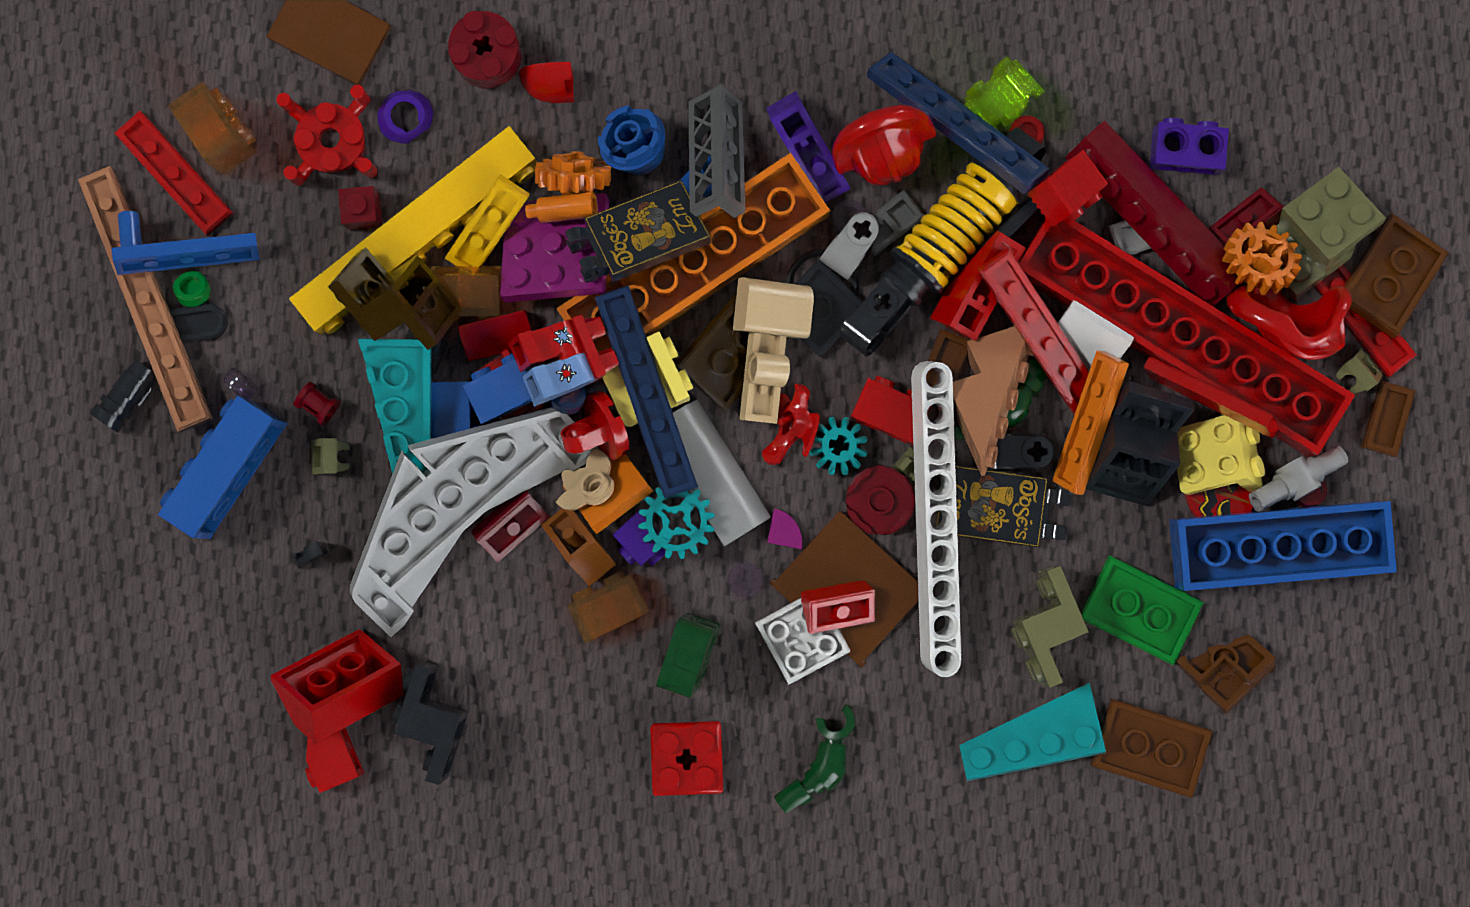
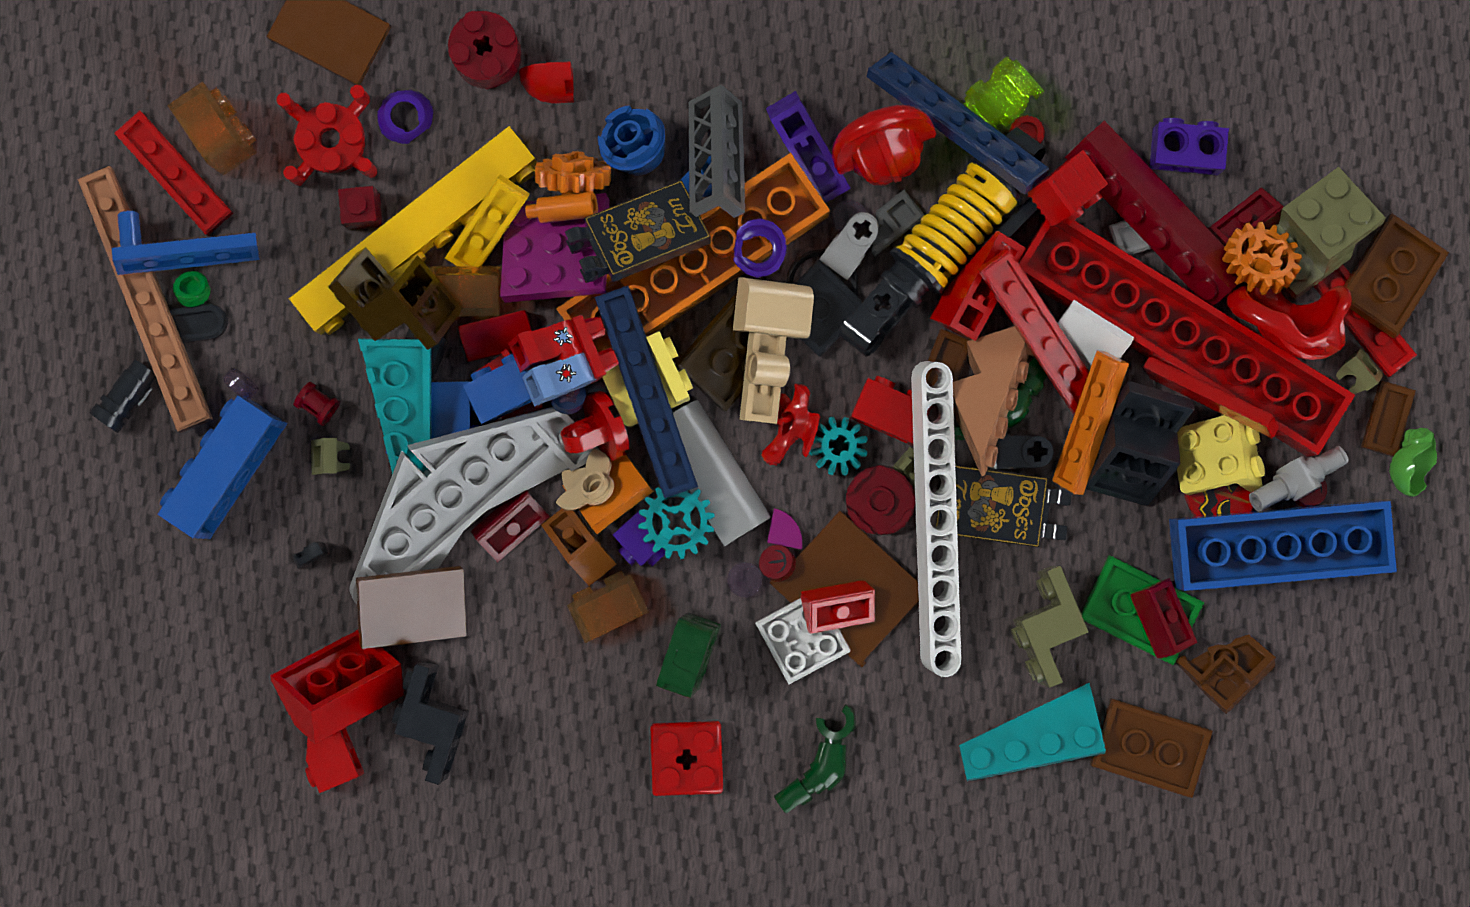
(411, 607): none -> tile
(765, 229): none -> dark purple piece
(777, 563): none -> dark red tile
(1163, 618): none -> dark red slope
(1413, 461): none -> bright green hair

